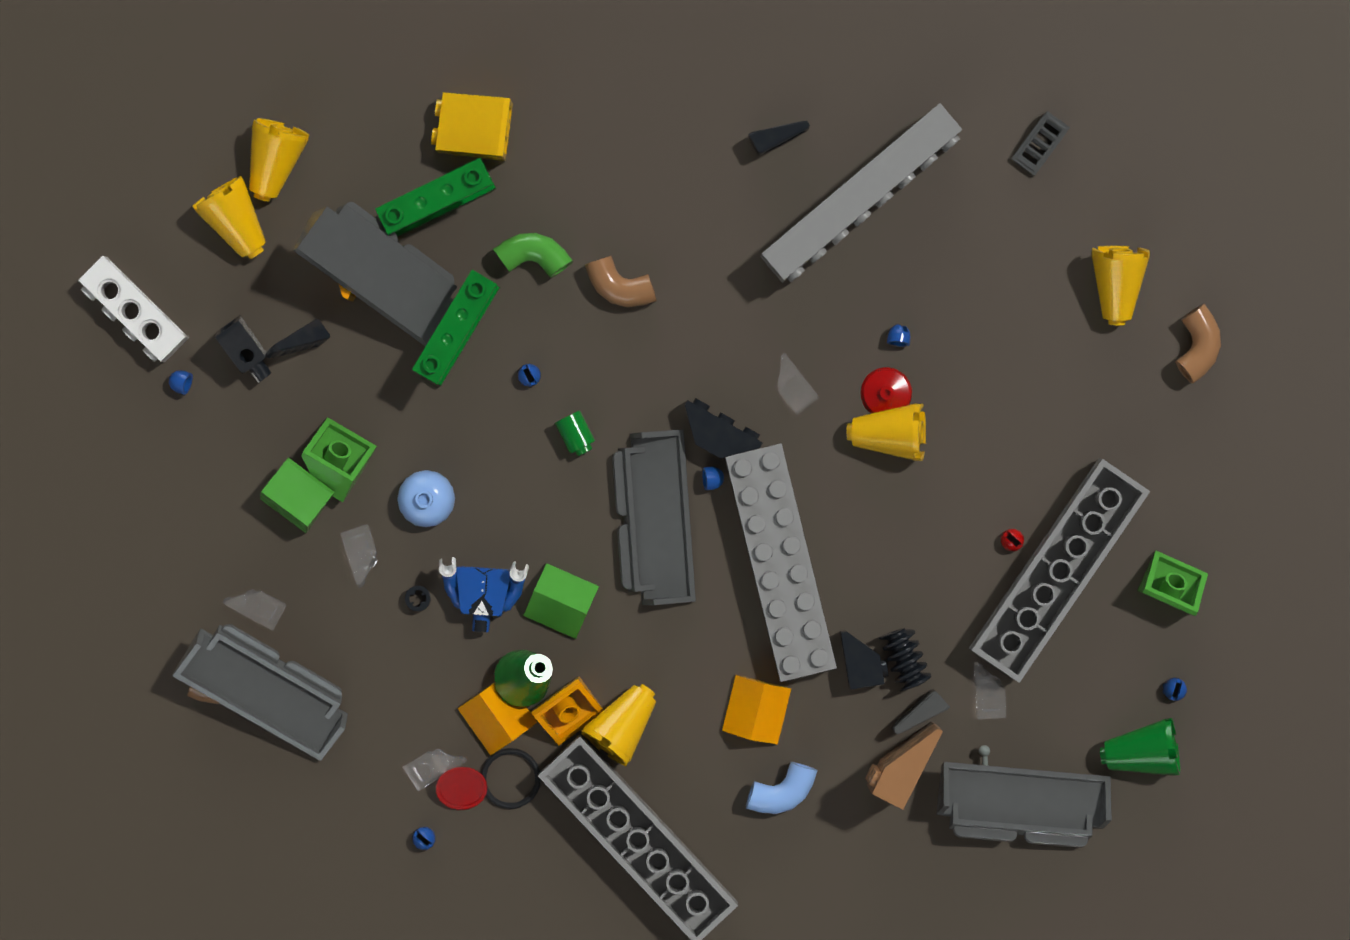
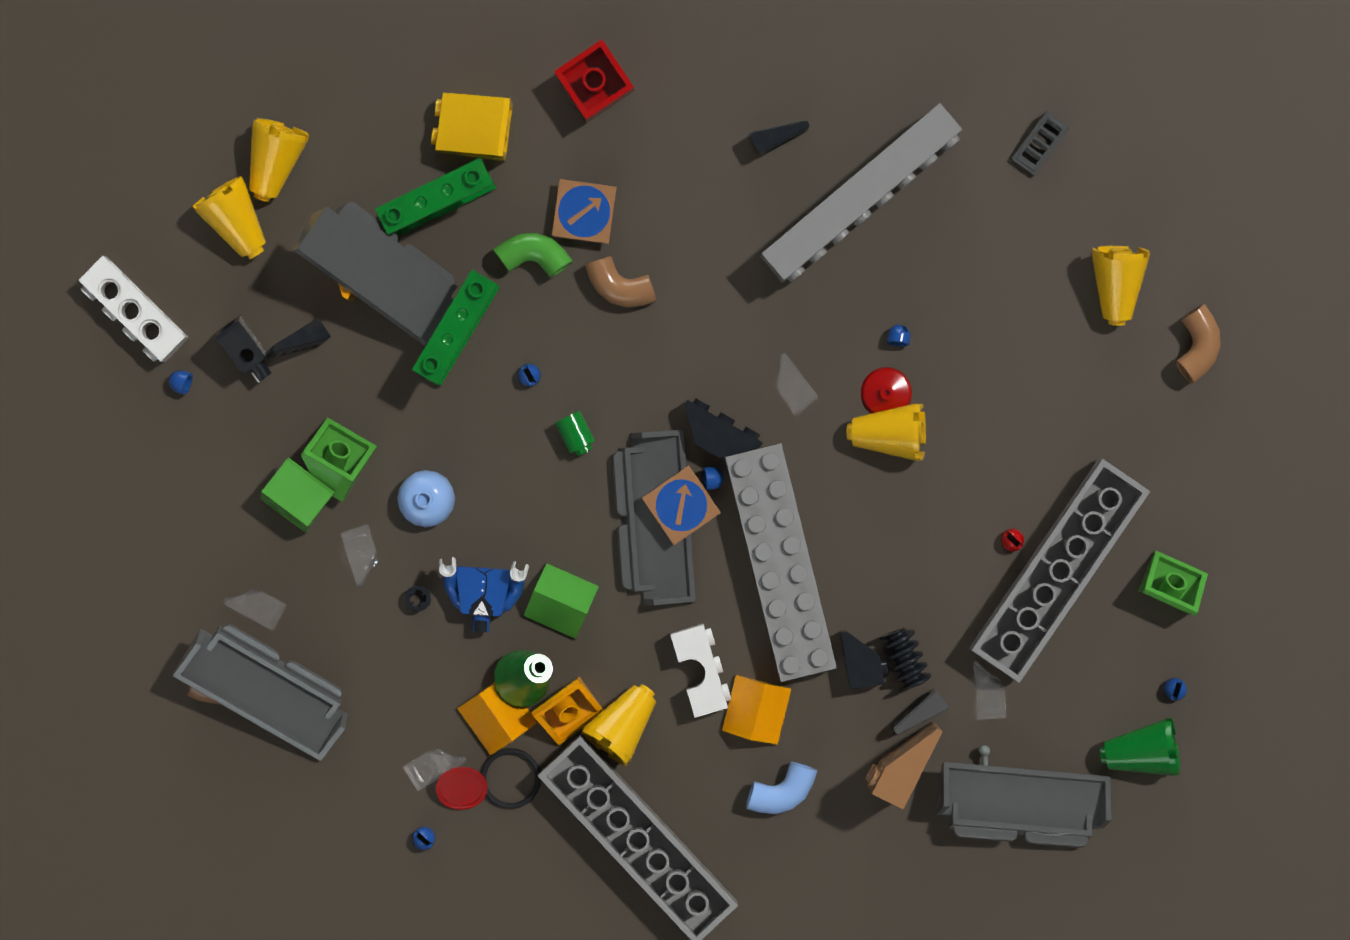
(584, 211): none -> piece
(594, 80): none -> red brick
(681, 505): none -> piece
(709, 693): none -> white arch

